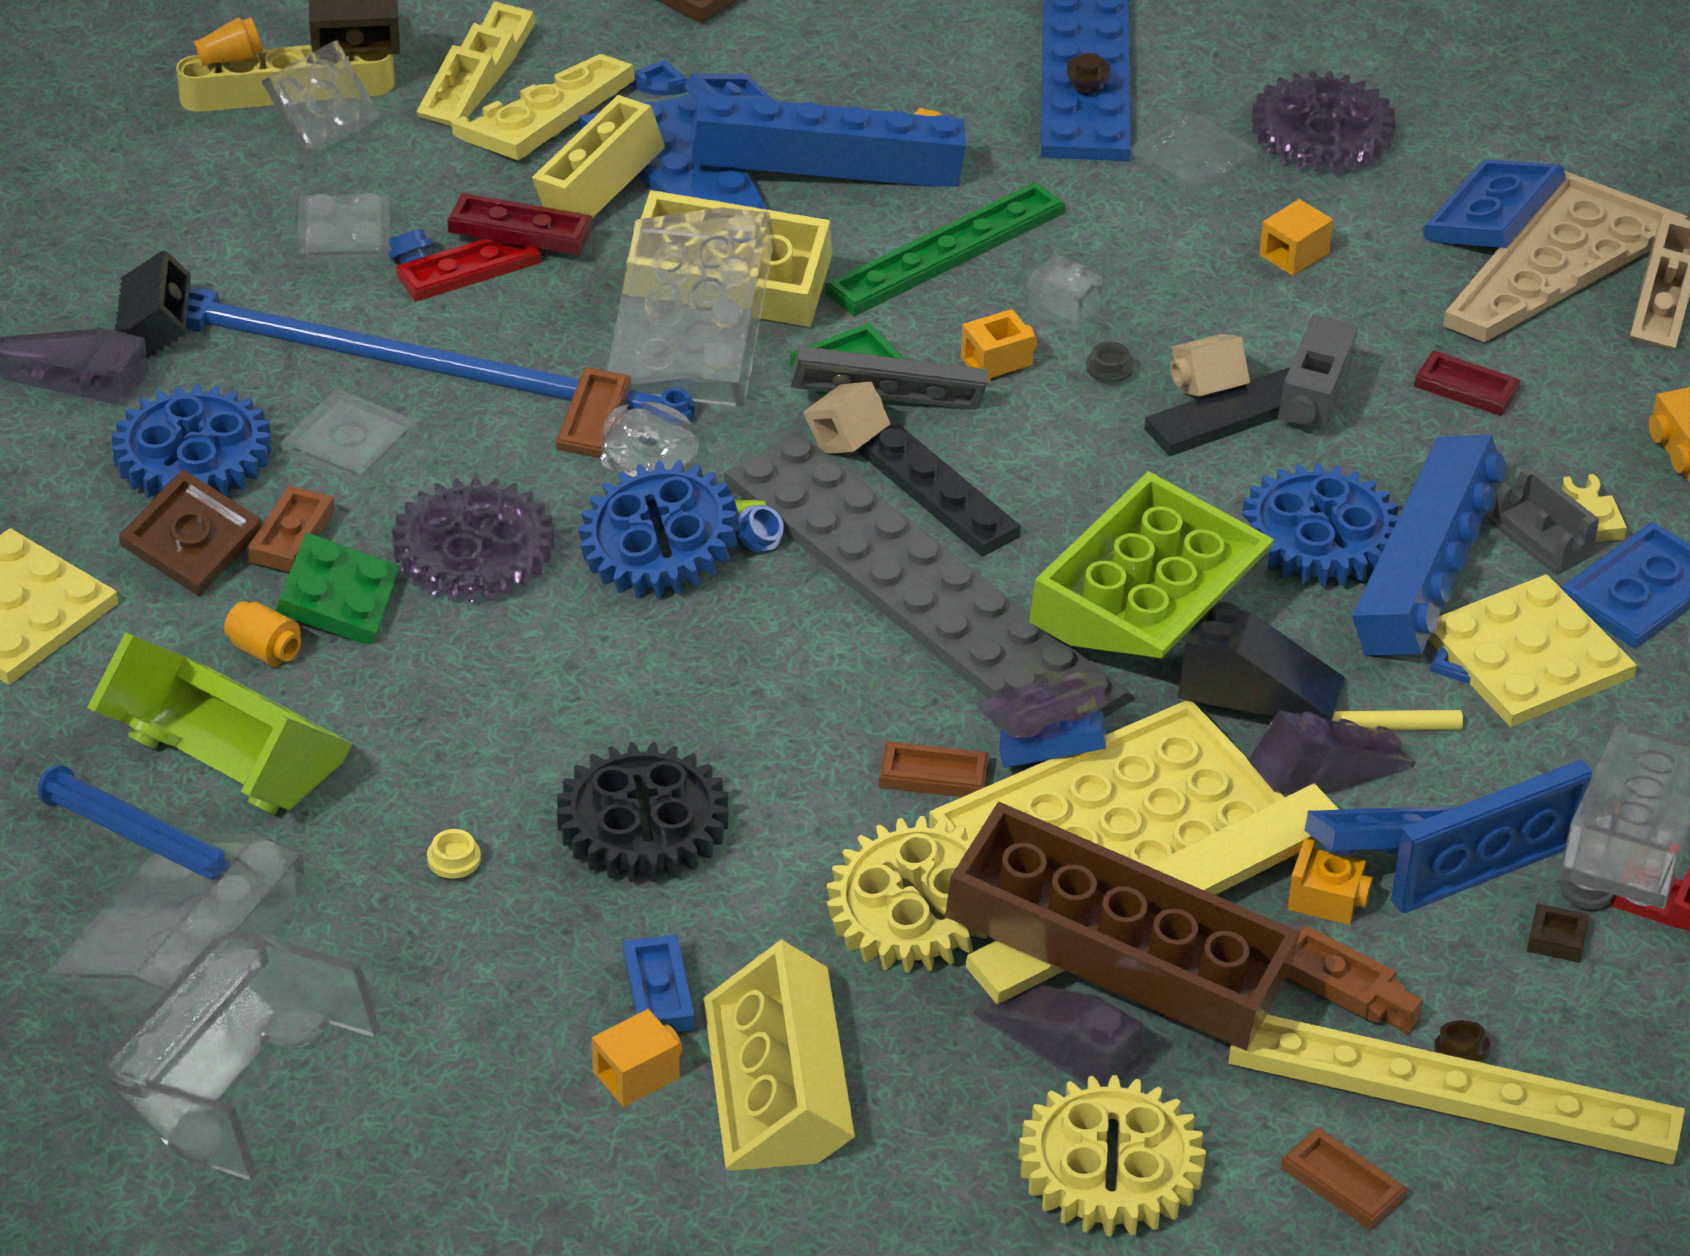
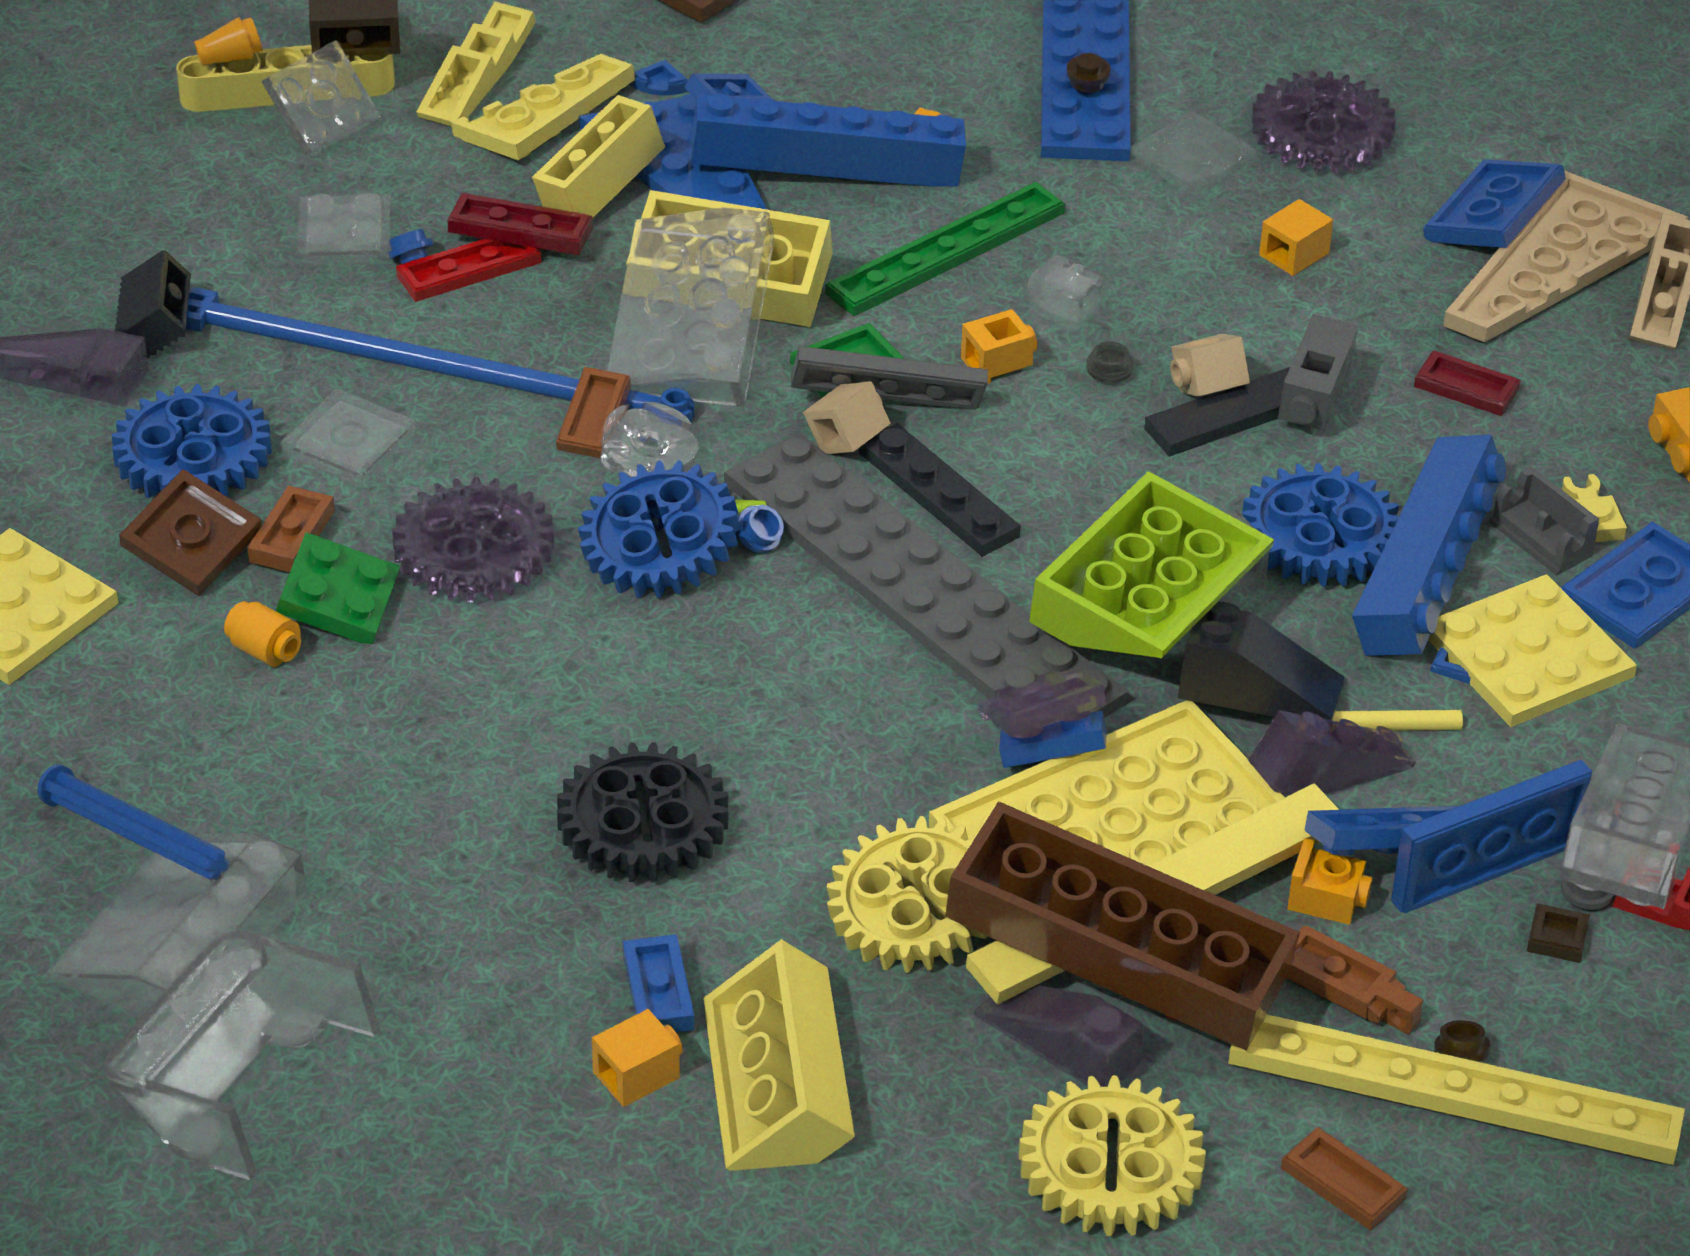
(217, 722): lime windscreen -> none
(453, 854): light yellow plate -> none
(933, 769): dark orange tile -> none

